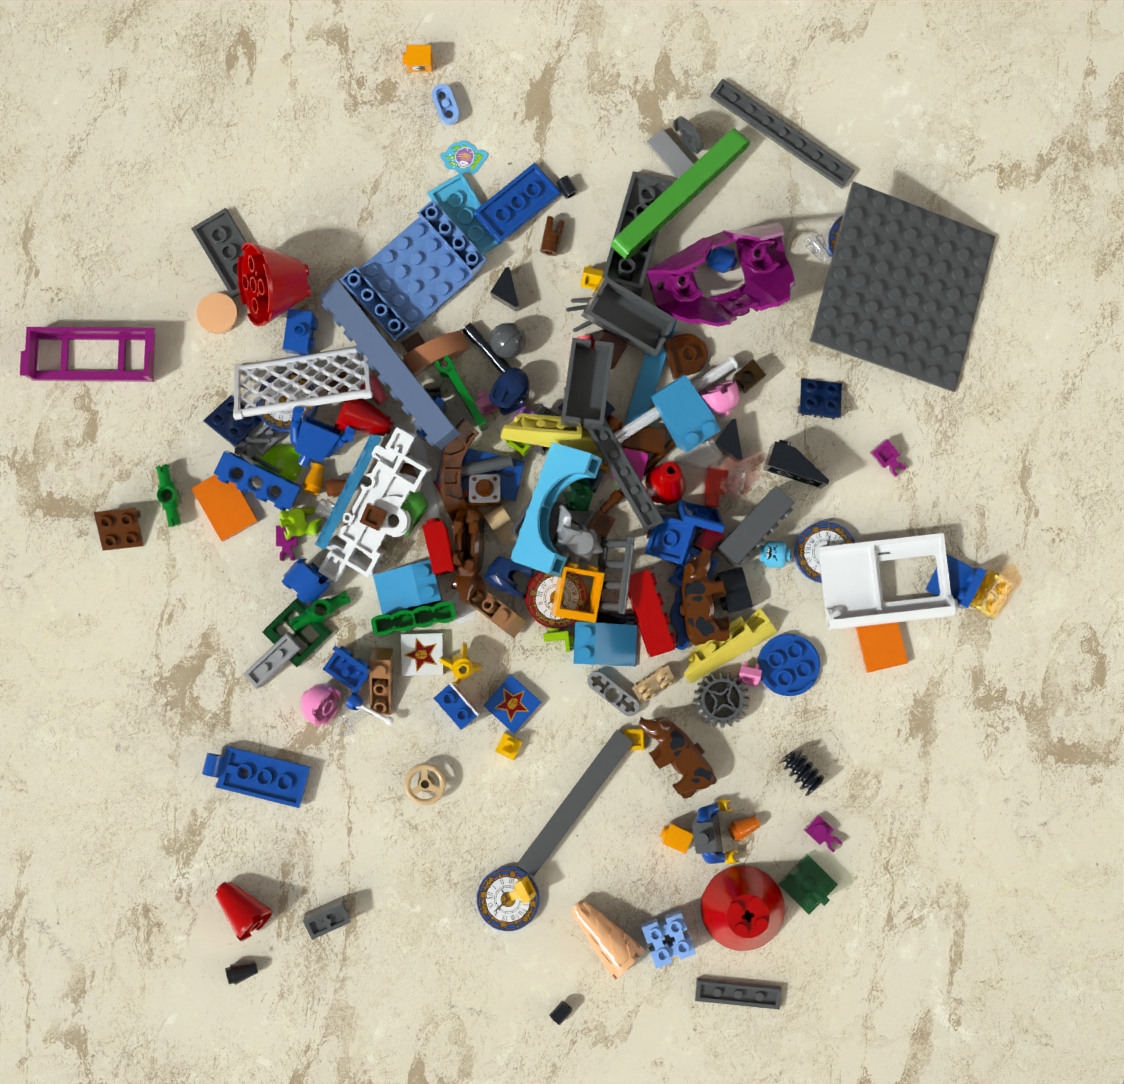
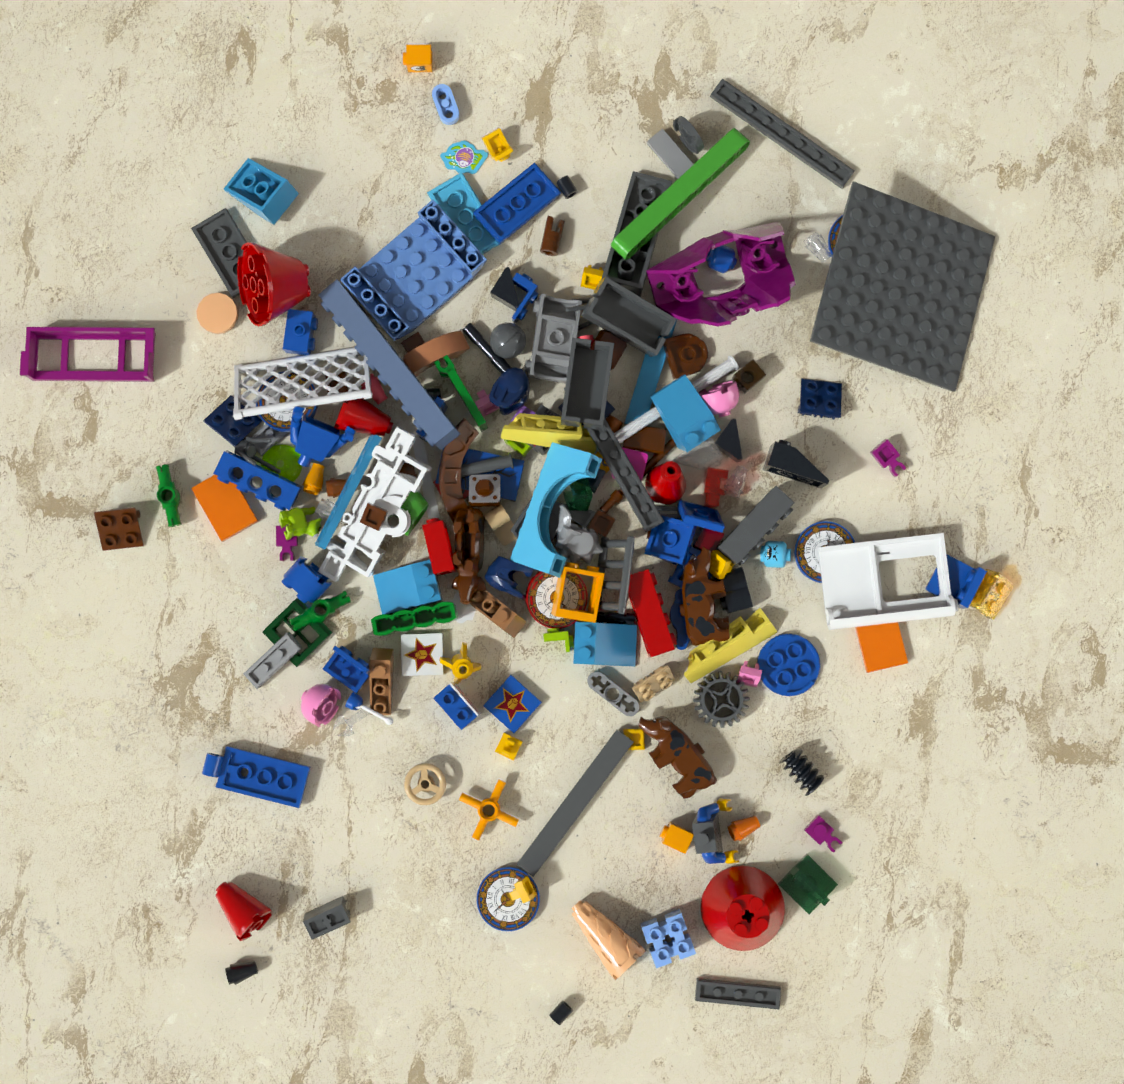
(261, 191): none -> dark azure slope
(493, 800): none -> light orange bar
(497, 145): none -> yellow bracket
(526, 284): none -> blue bracket
(552, 338): none -> light grey piece
(720, 564): none -> yellow tile

